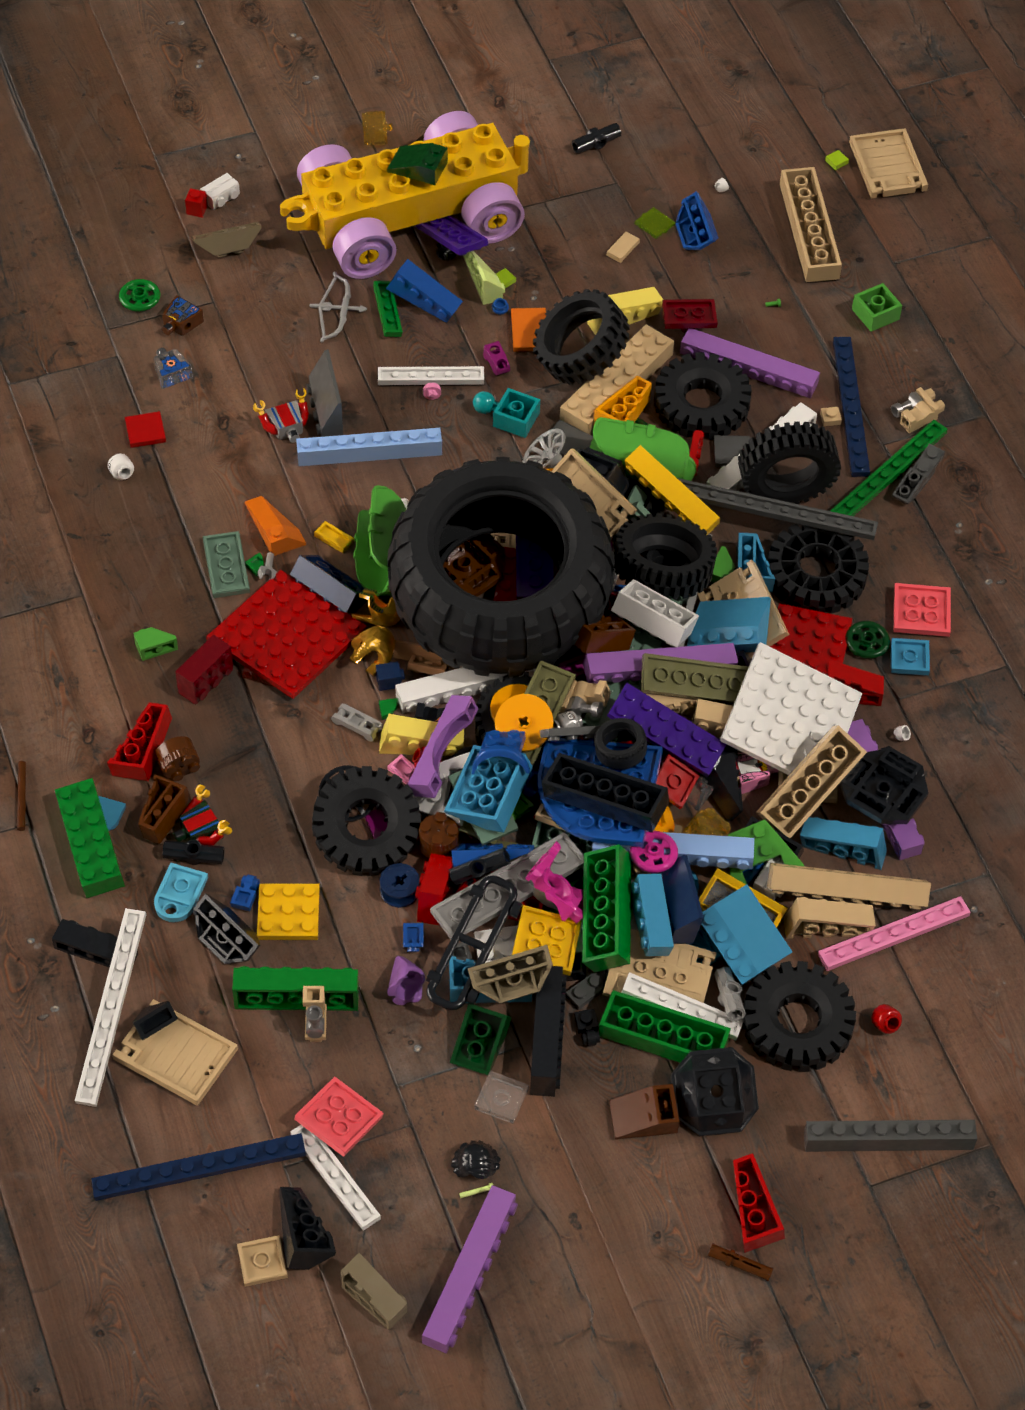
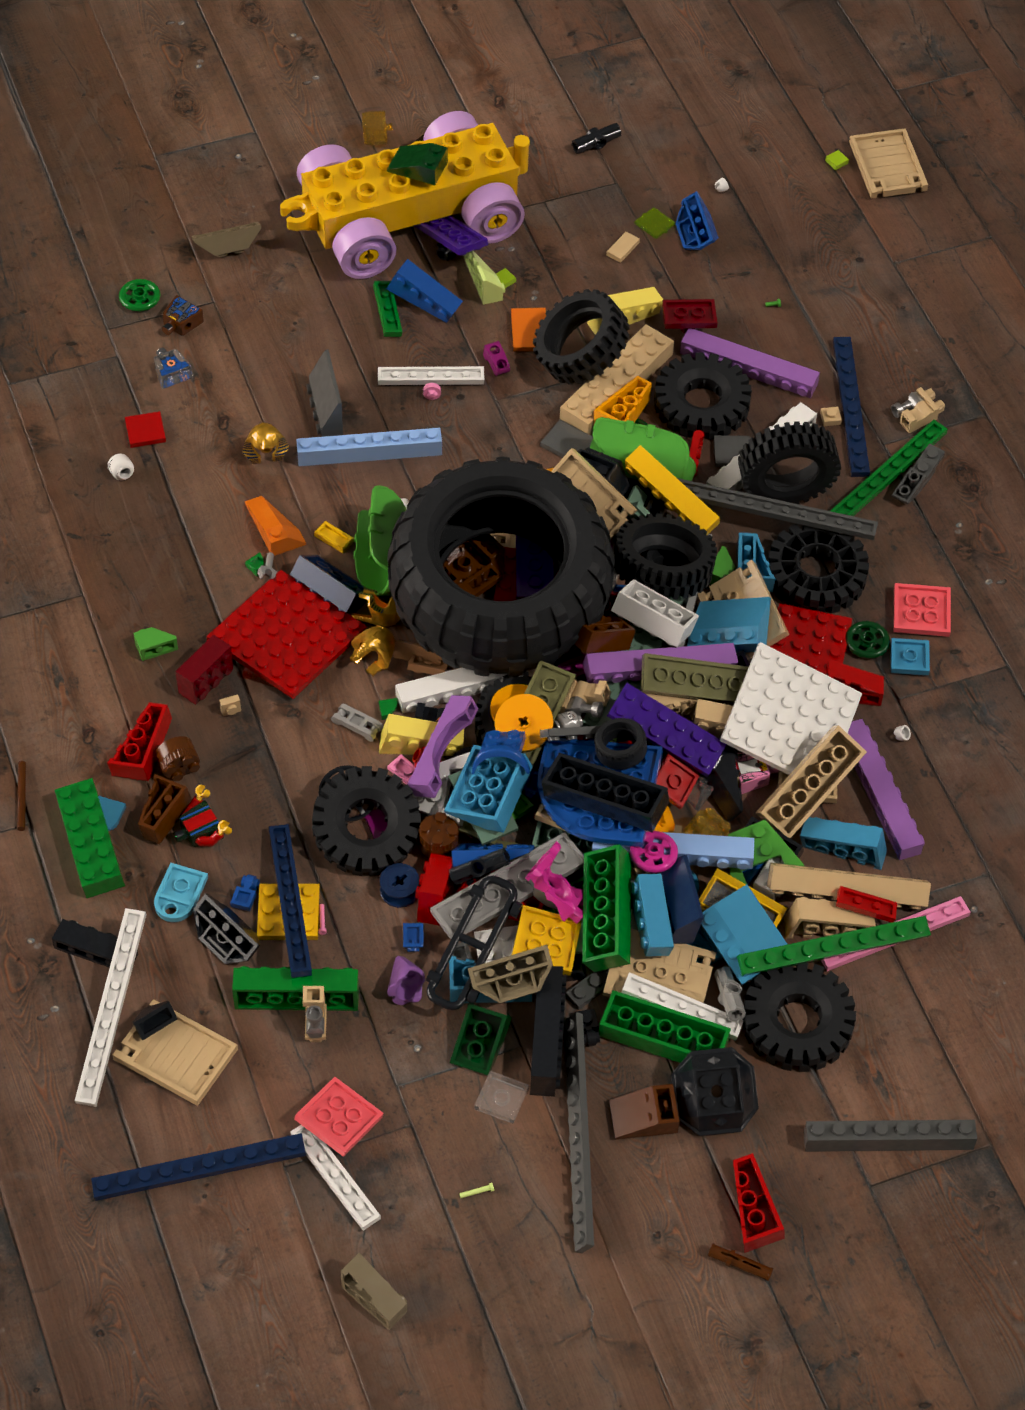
(183, 850): black piece -> none
(196, 202): red brick -> none
(221, 191): white brick -> none
(226, 564): sand green tile -> none
(230, 705): none -> tan plate
(262, 1260): tan tile -> none
(265, 438): none -> pearl gold piece
(286, 419): torso -> none
(290, 901): none -> dark blue plate
(303, 1234): black wedge -> none
(322, 930): none -> bright pink piece
(327, 306): light grey piece -> none
(389, 675): dark blue brick -> none
(468, 1270): medium lavender brick -> none
(475, 1160): black hair -> none
(500, 306): blue plate -> none
(513, 413): teal brick -> none
(549, 455): light grey wheel -> none
(579, 1133): none -> dark grey plate
(810, 224): tan brick -> none
(833, 945): none -> green plate
(866, 904): none -> red plate
(876, 307): bright green brick -> none
(886, 1018): red head -> none
(893, 773): black piece -> none

